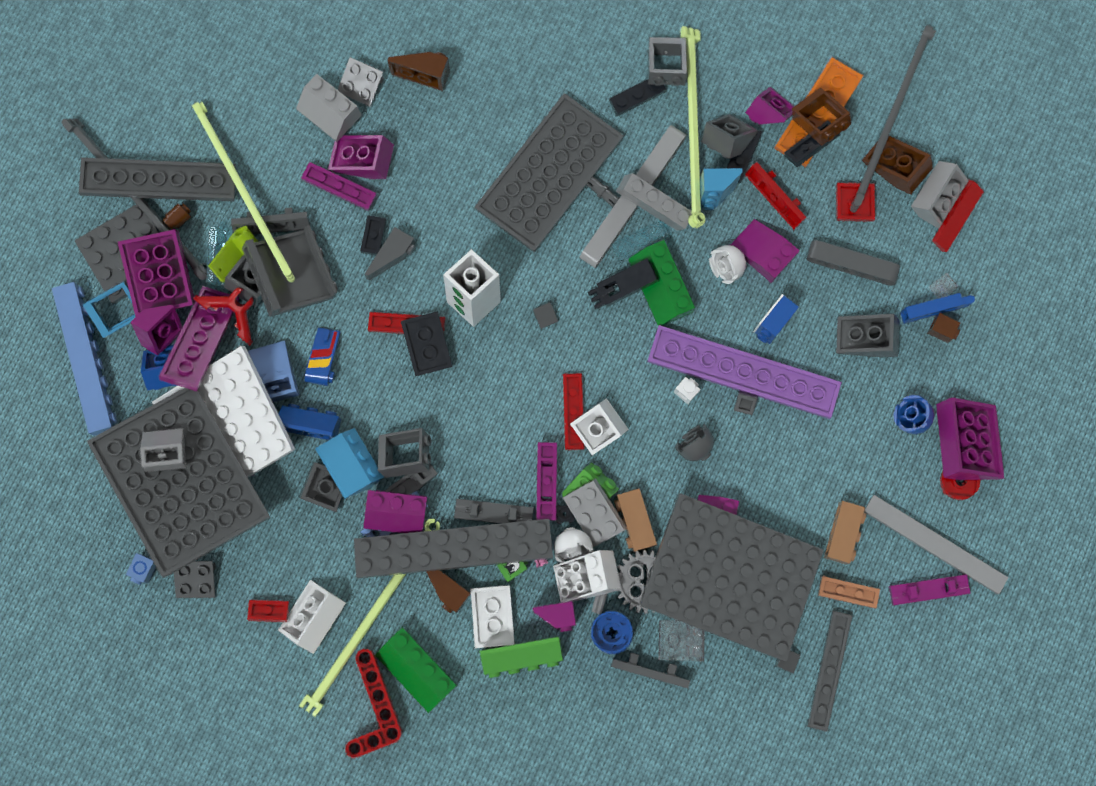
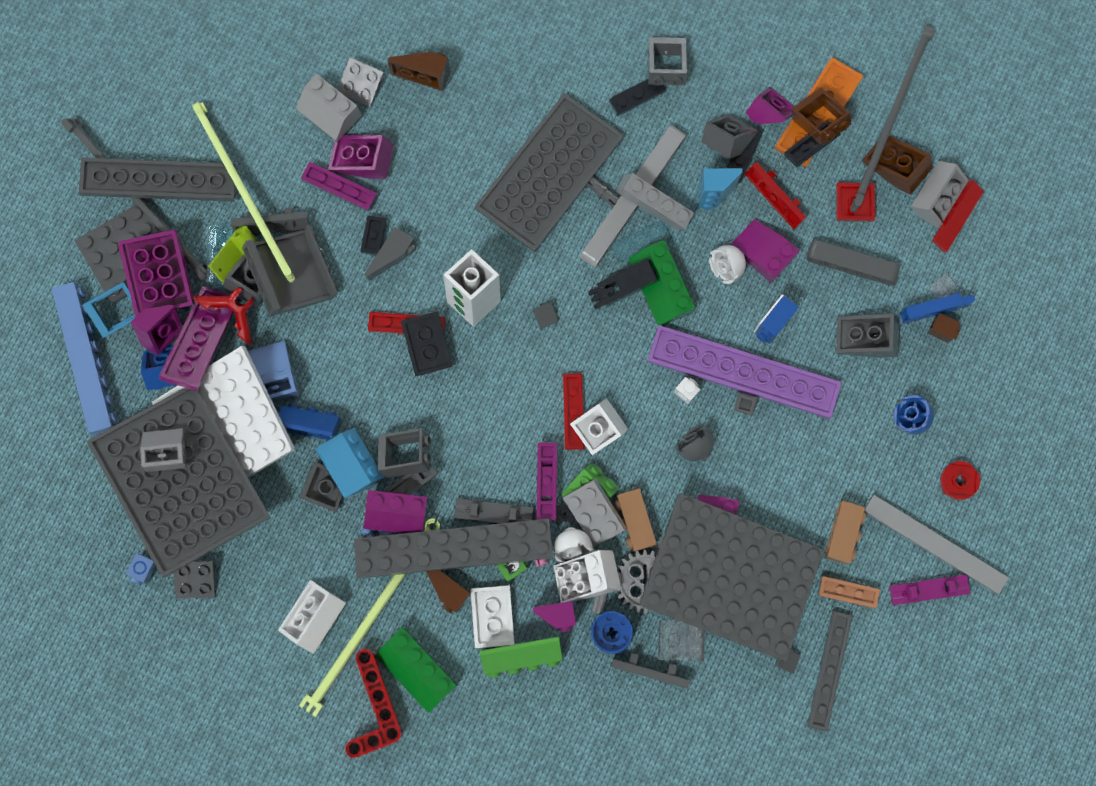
(177, 216): reddish brown brick -> none
(268, 611): red plate -> none
(321, 357): blue door -> none
(693, 36): yellowish green hinge -> none
(969, 440): magenta slope -> none

